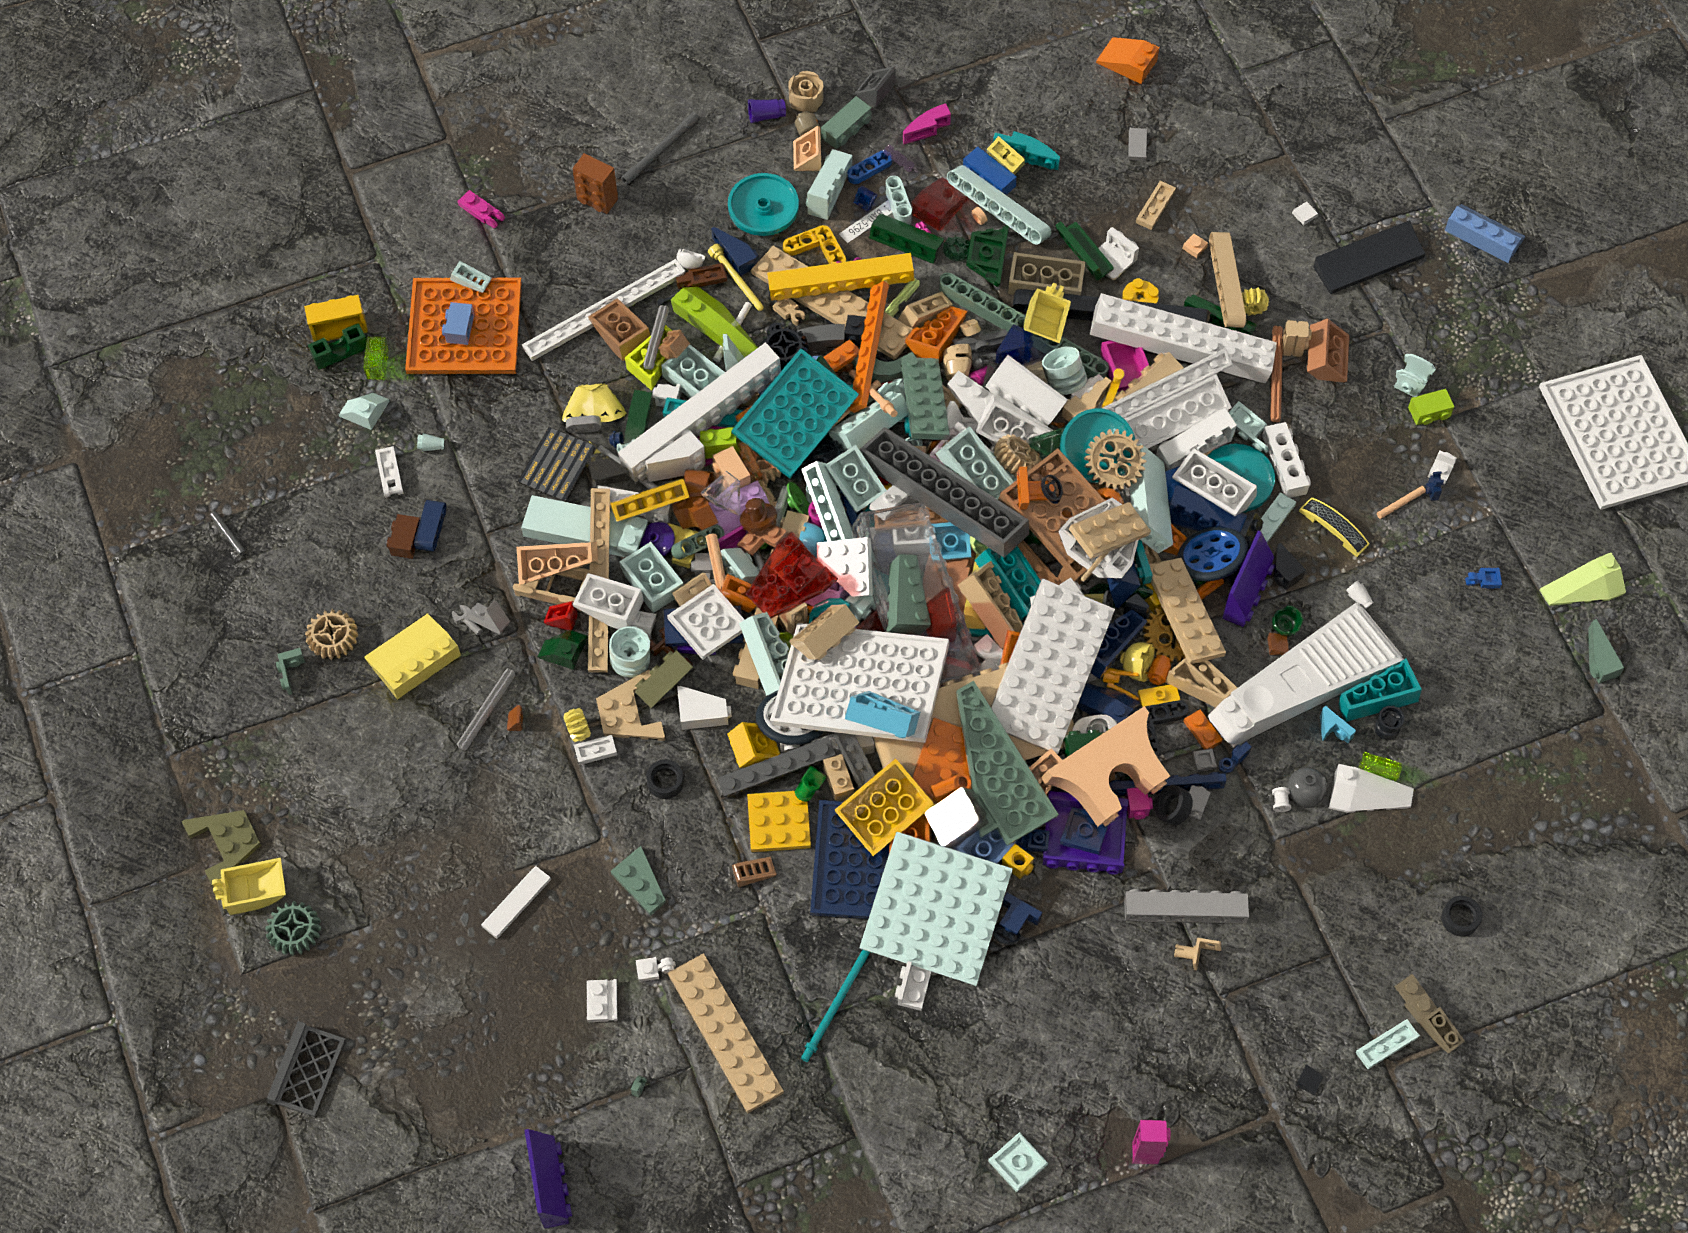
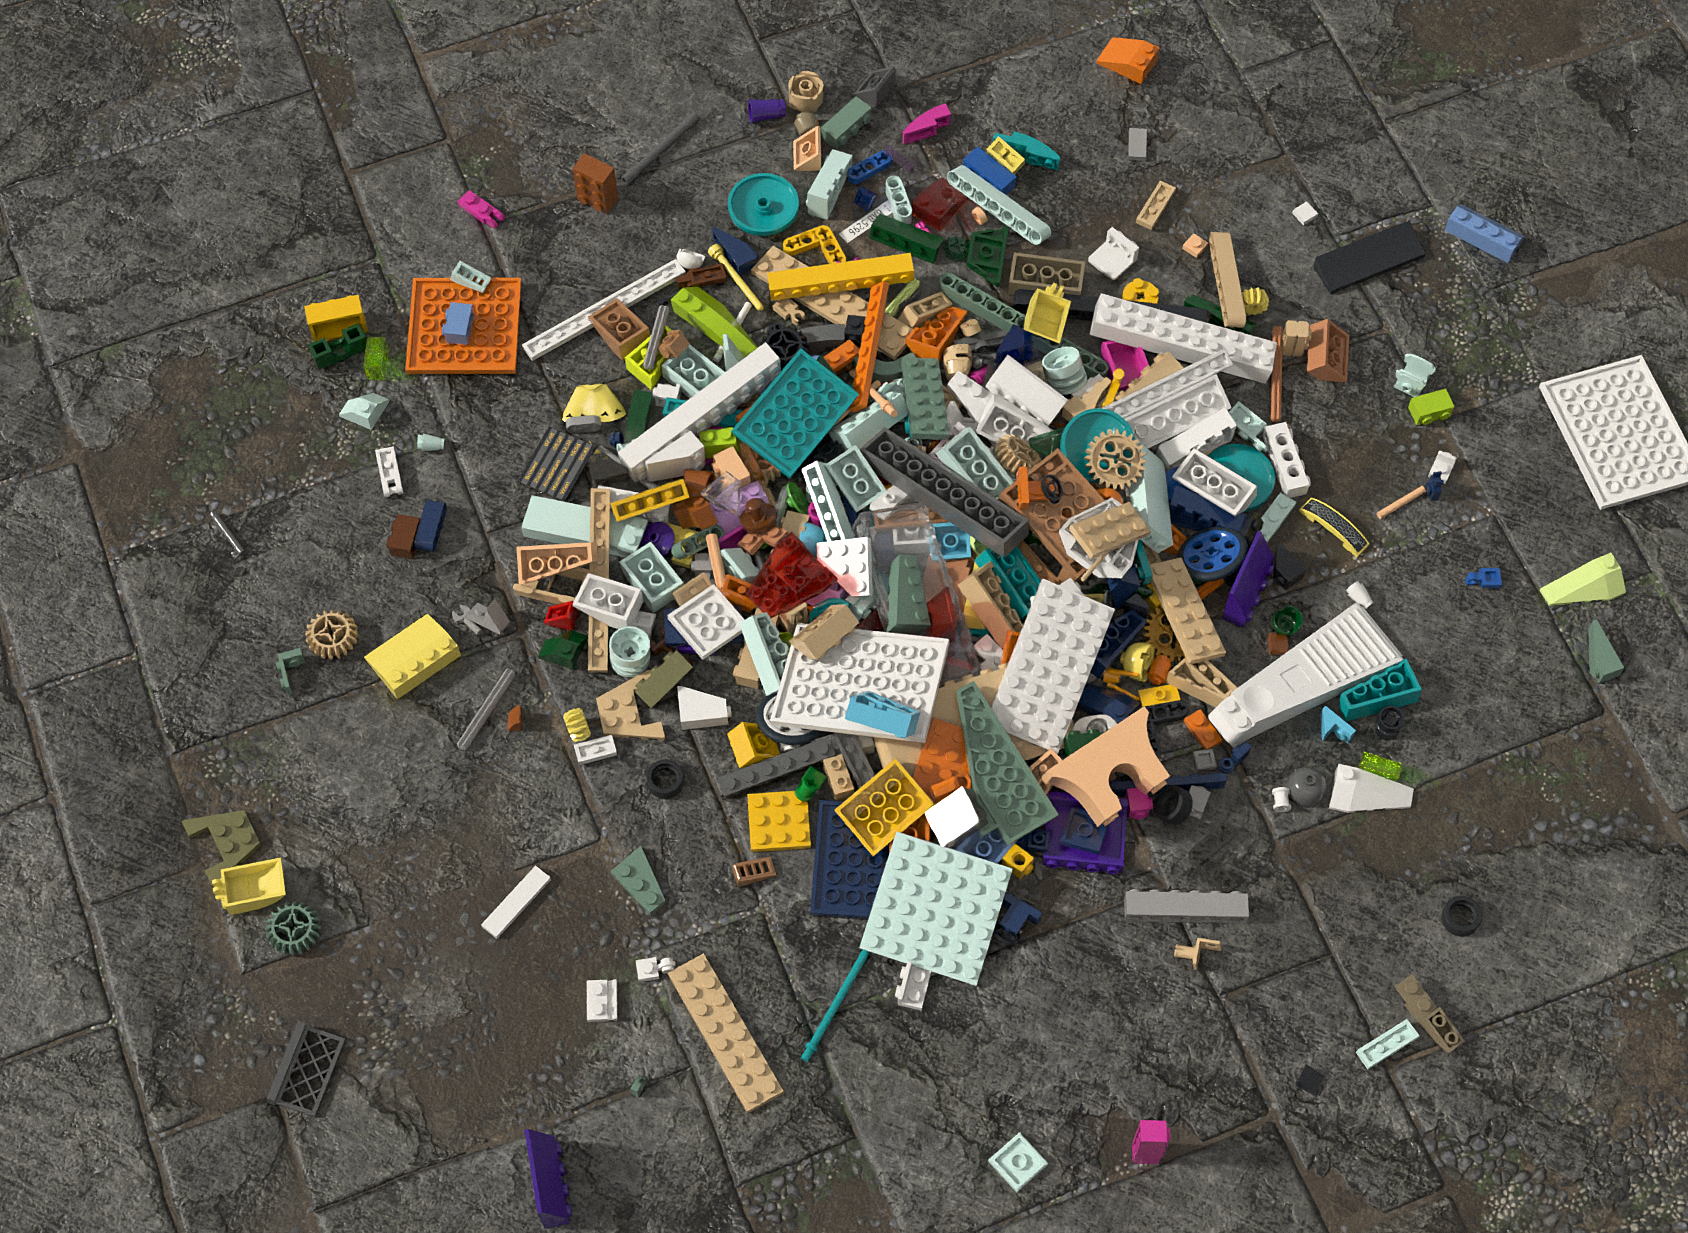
(1085, 249): dark green panel -> none

